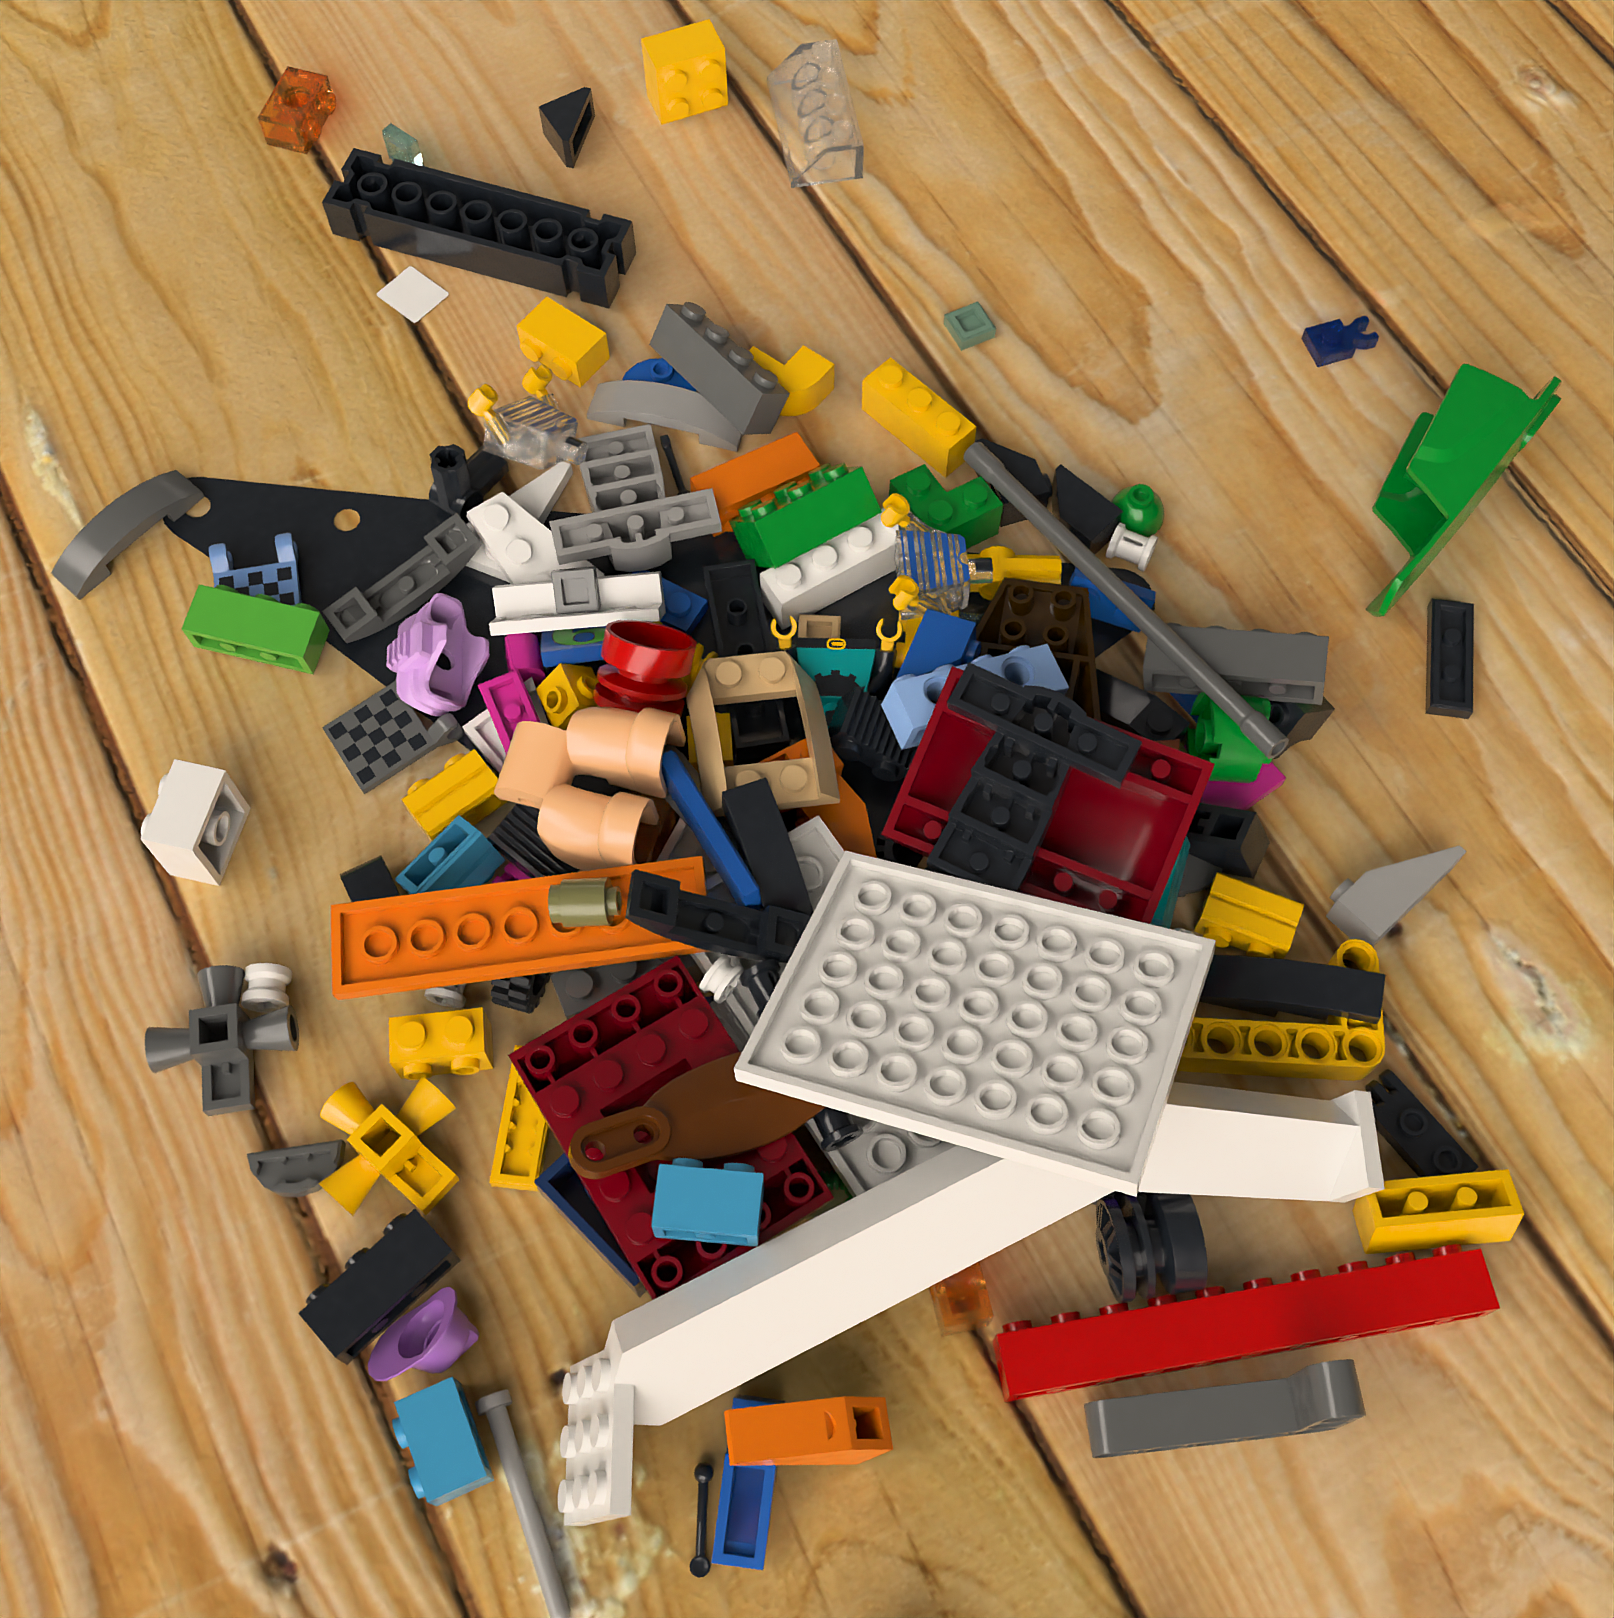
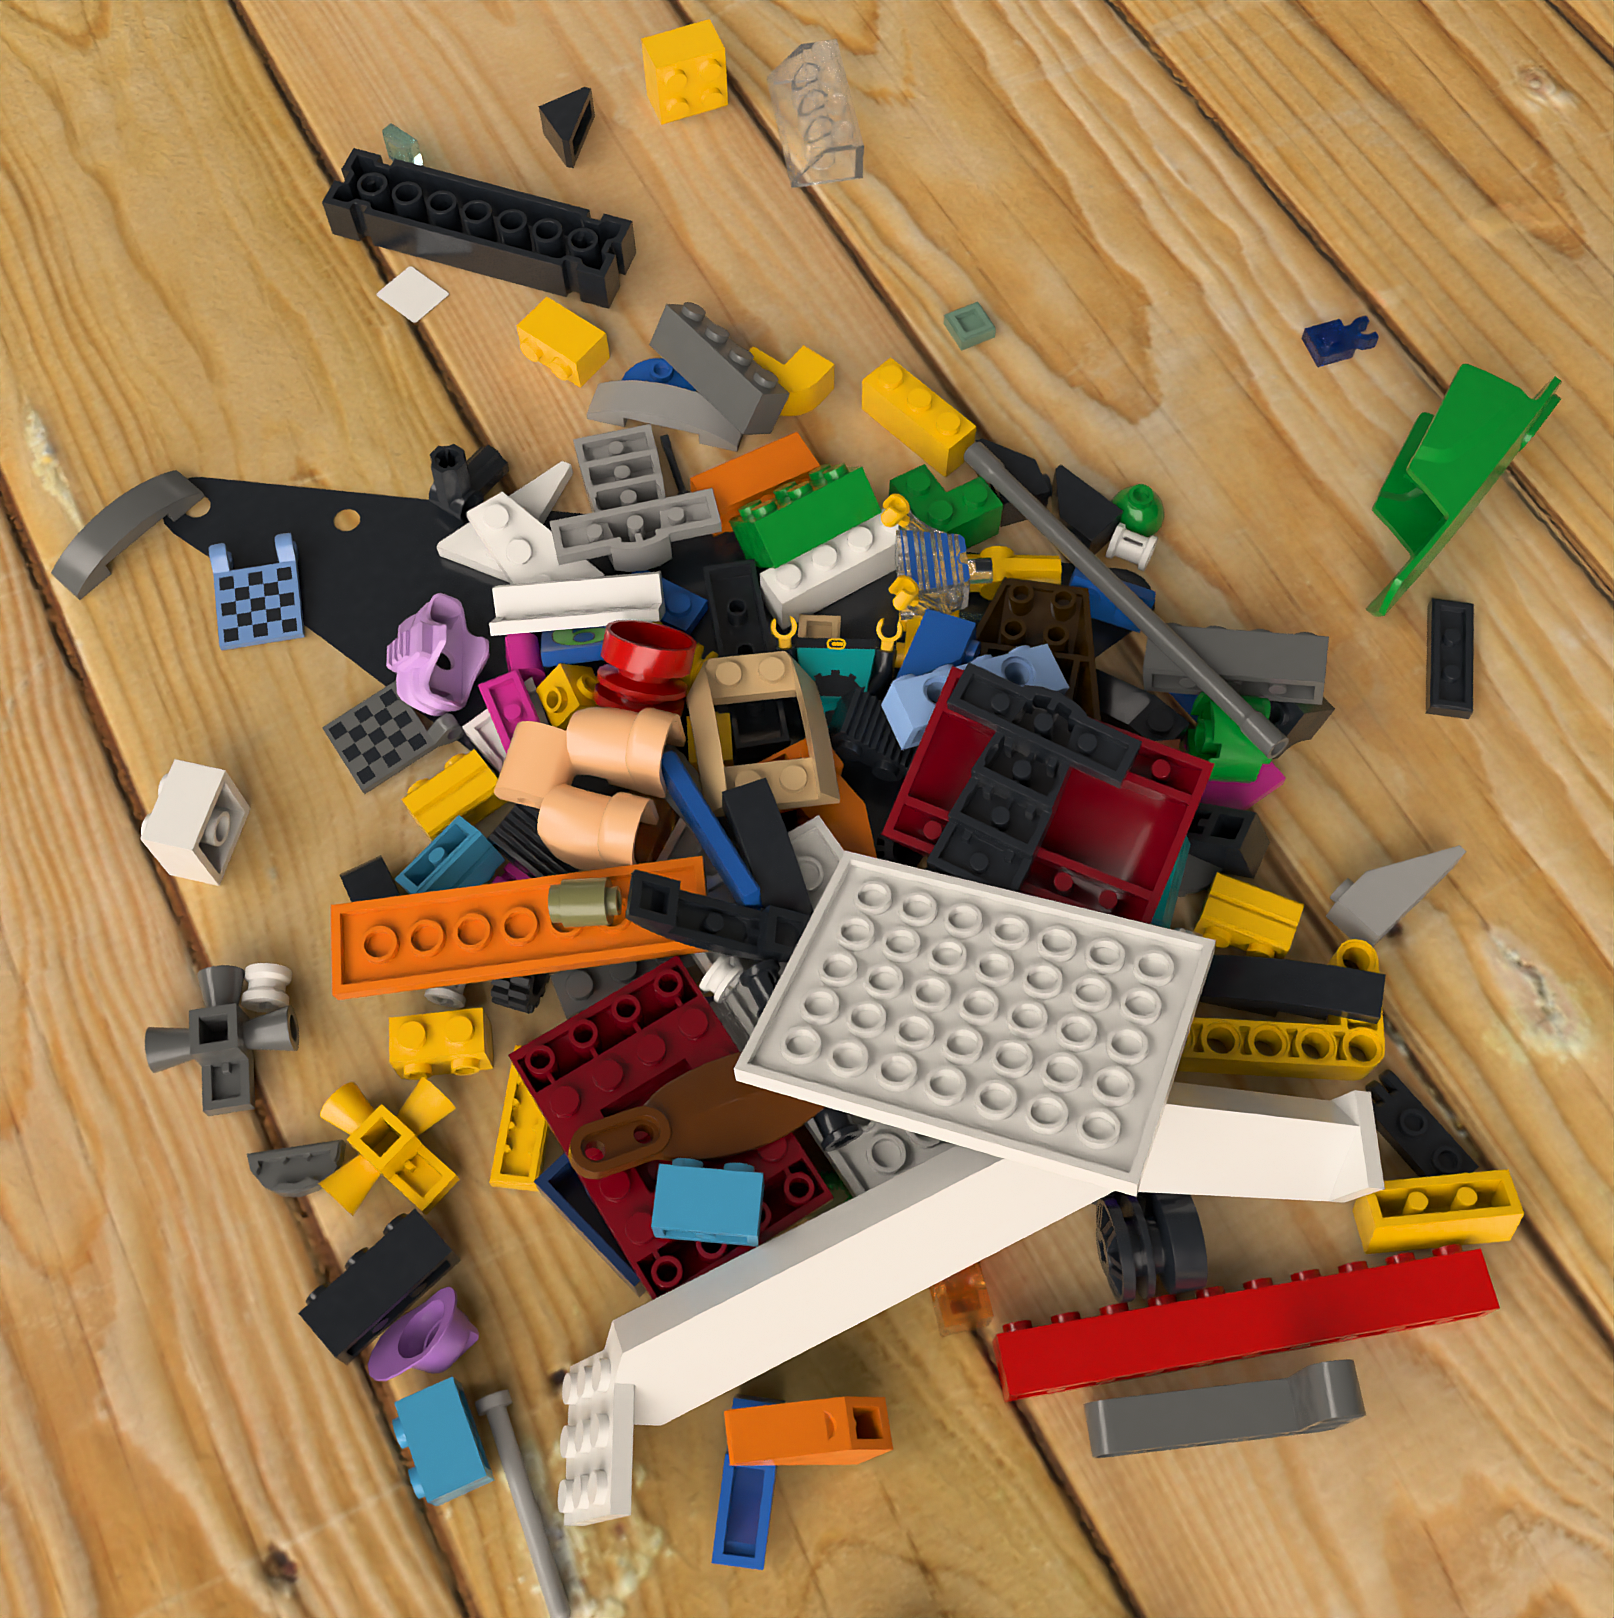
(256, 628): bright green brick -> none
(297, 110): clear orange brick -> none
(408, 586): dark grey slope -> none
(530, 428): clear torso -> none
(576, 590): tile -> none
(700, 1563): black hinge -> none

